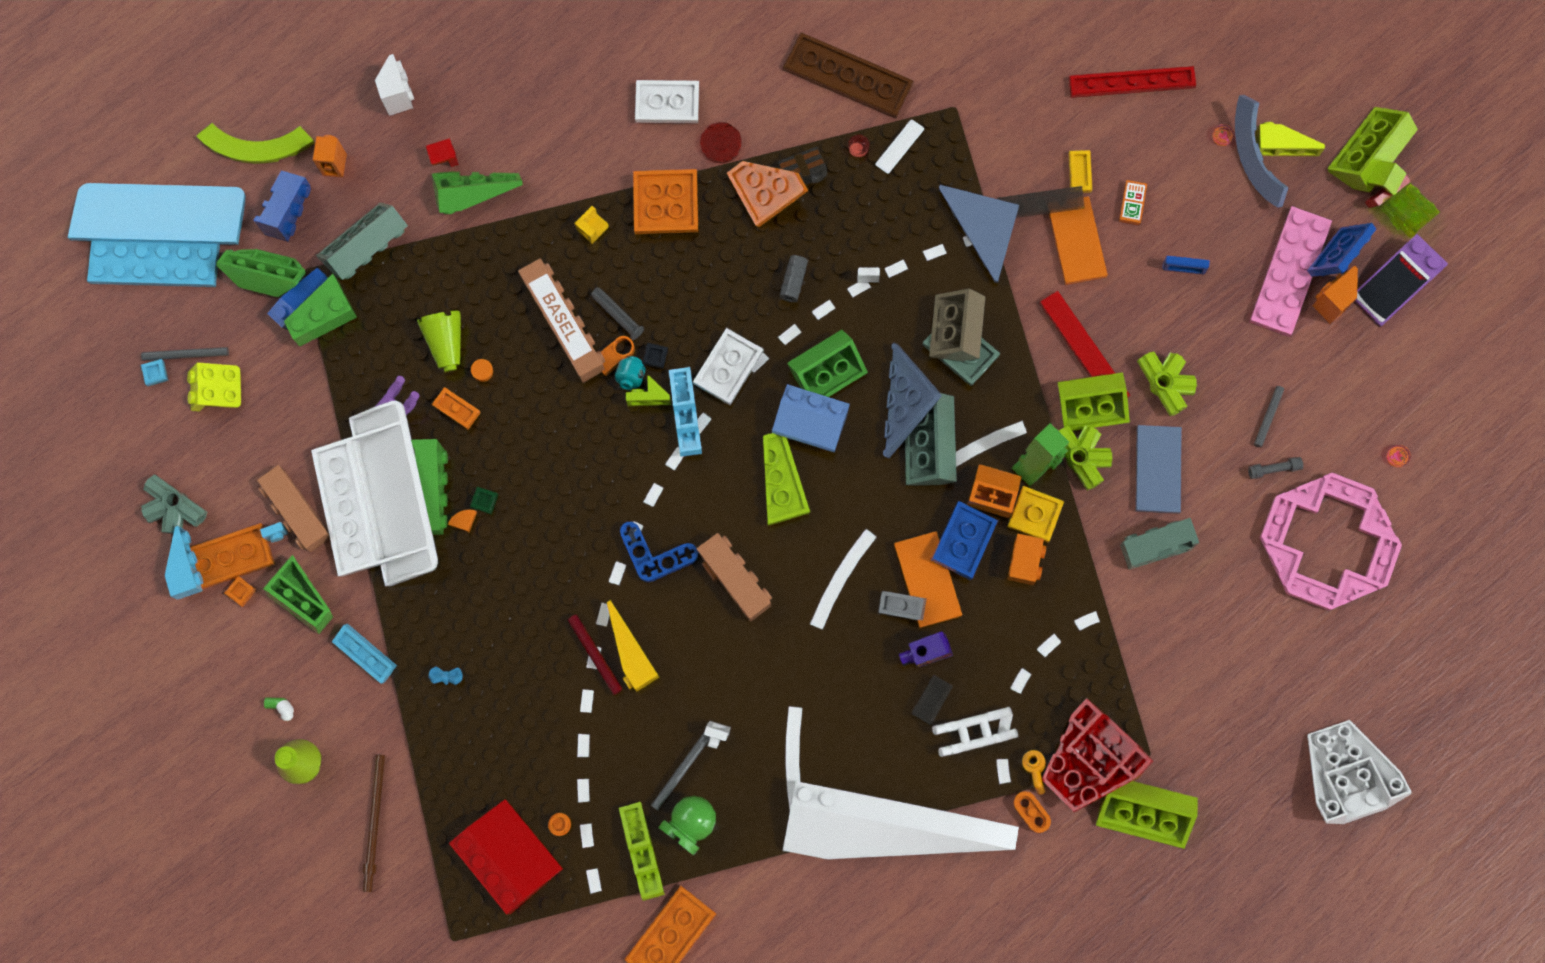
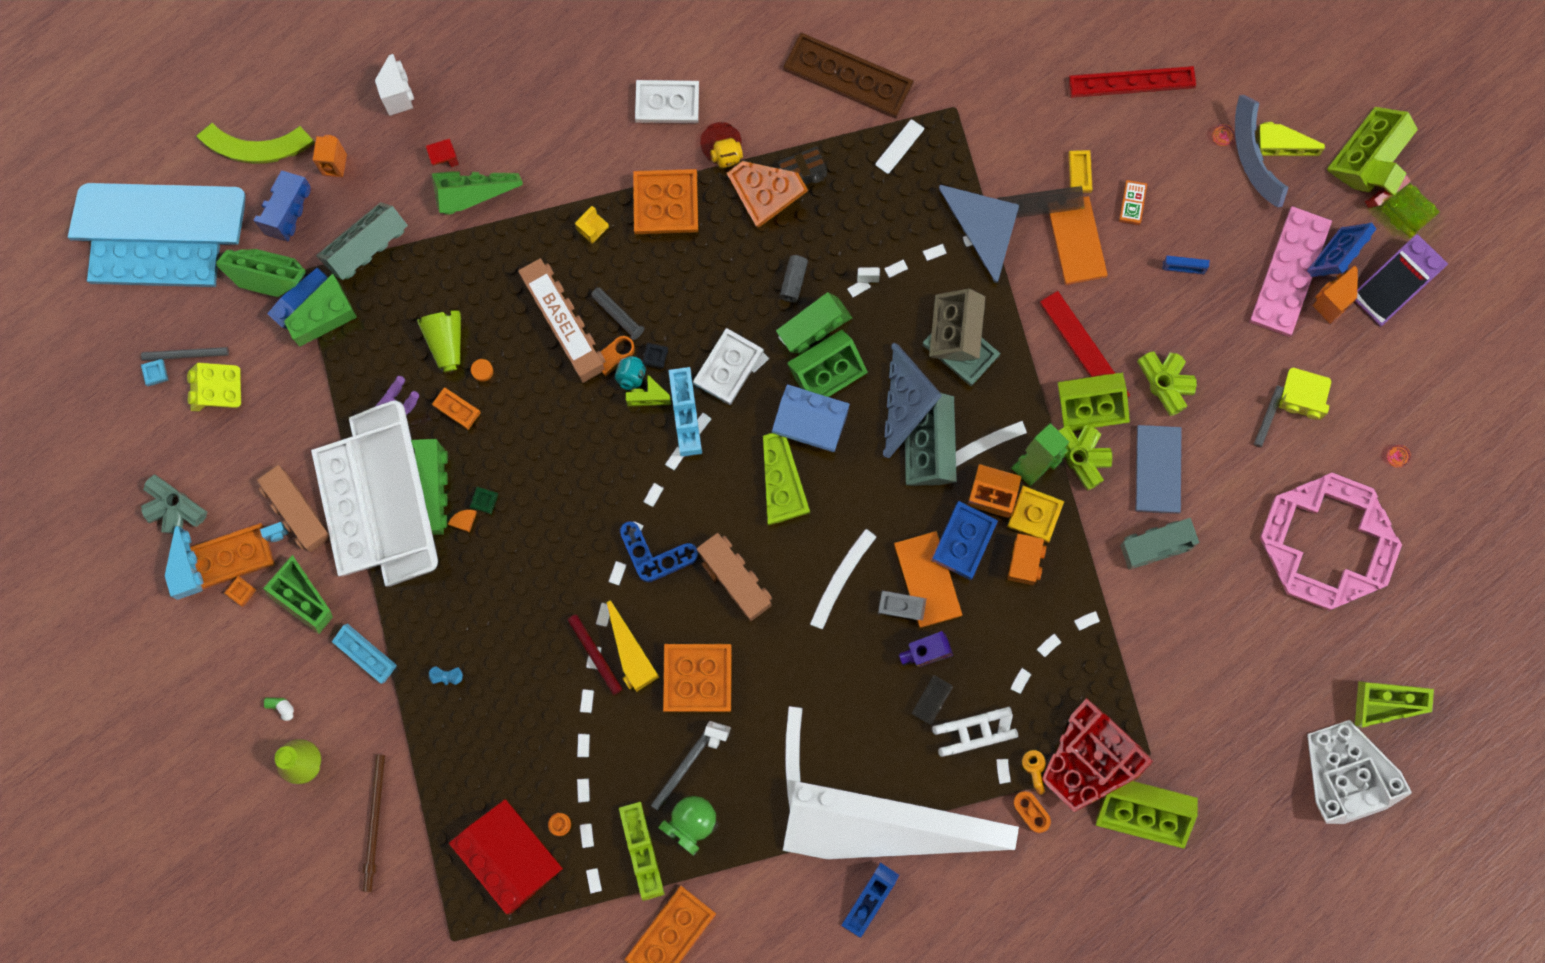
(697, 677): none -> orange plate
(726, 153): none -> yellow head
(813, 323): none -> bright green wedge
(858, 145): clear red tile -> none
(870, 900): none -> blue slope
(1293, 464): dark grey bar -> none
(1306, 394): none -> neon yellow bracket
(1389, 702): none -> lime wedge

